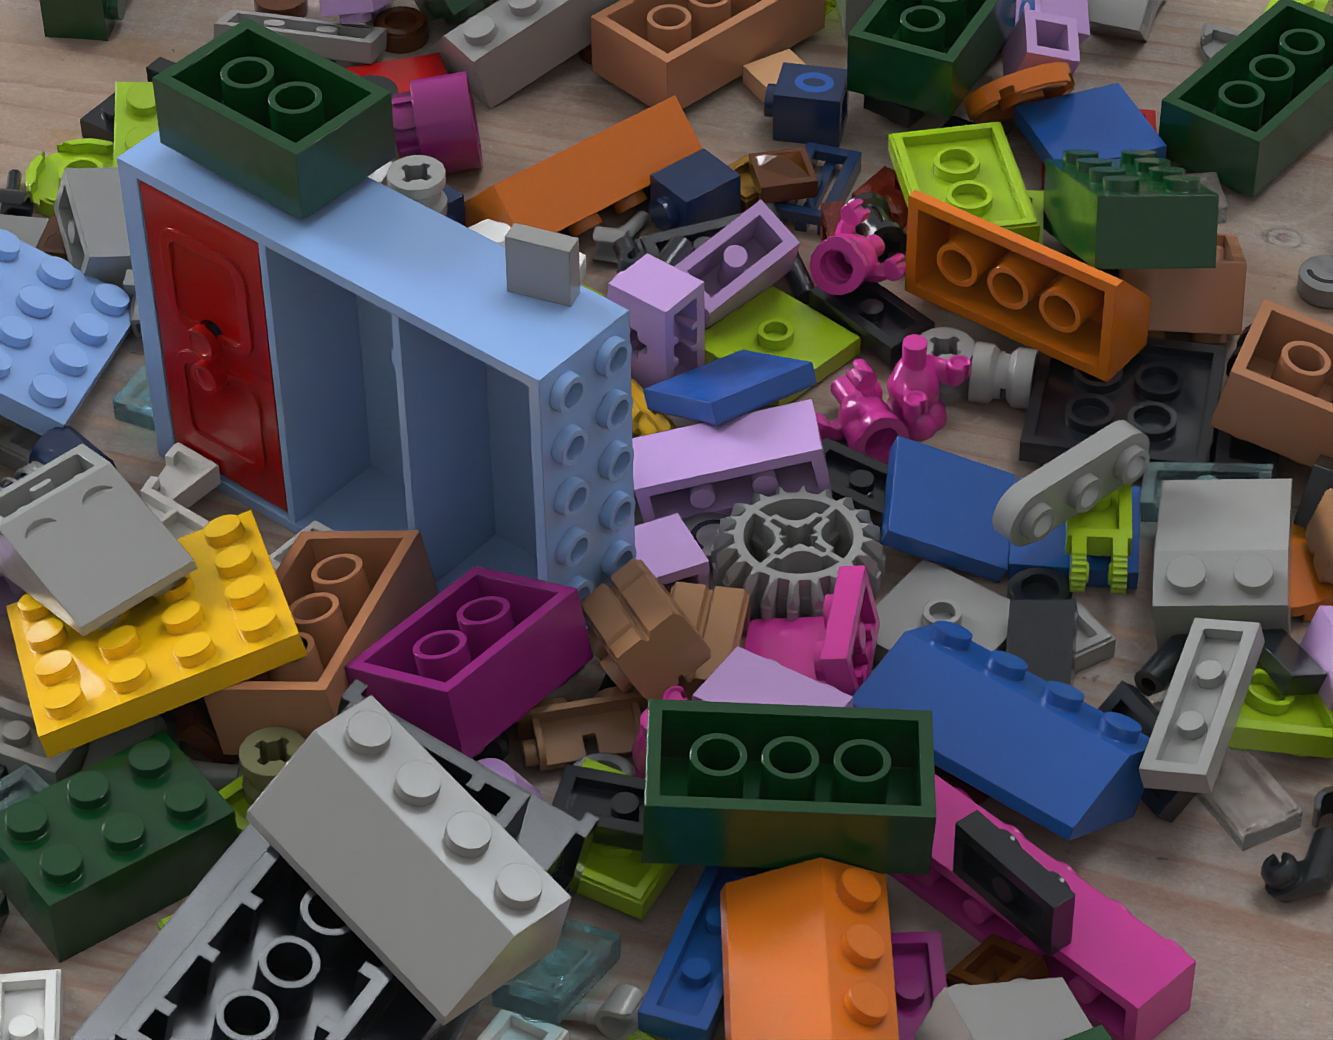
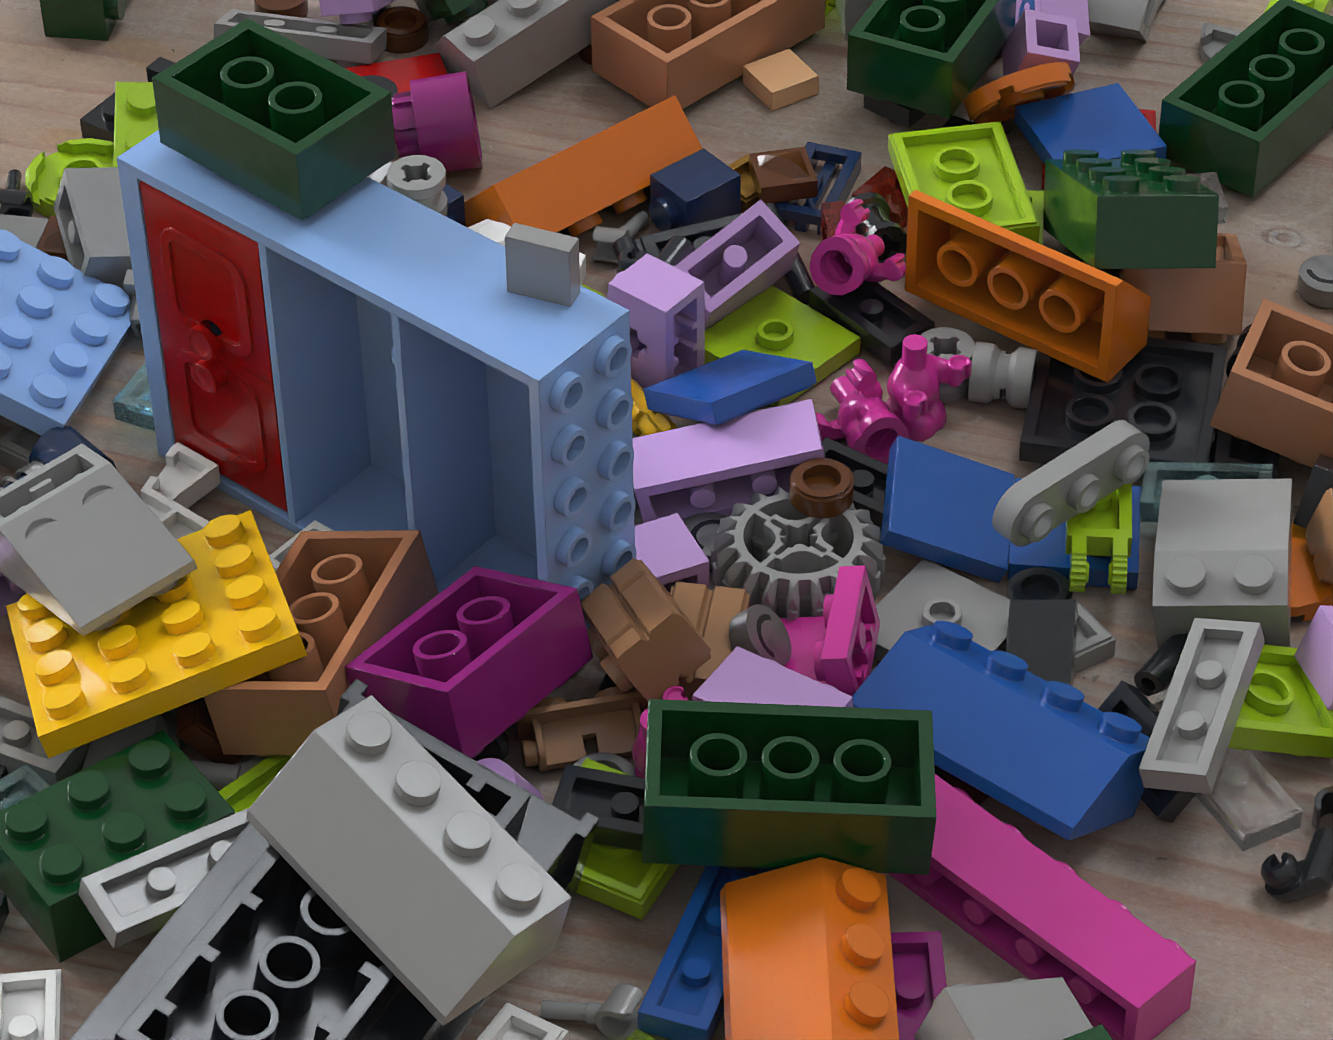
(151, 886): none -> light grey plate
(264, 756): olive wheel -> none
(563, 977): clear light blue plate -> none
(761, 633): none -> flat silver tile
(808, 104): dark blue brick -> none
(821, 488): none -> reddish brown tile
(997, 962): reddish brown tile -> none
(1014, 882): black plate -> none
(1289, 664): black piece -> none

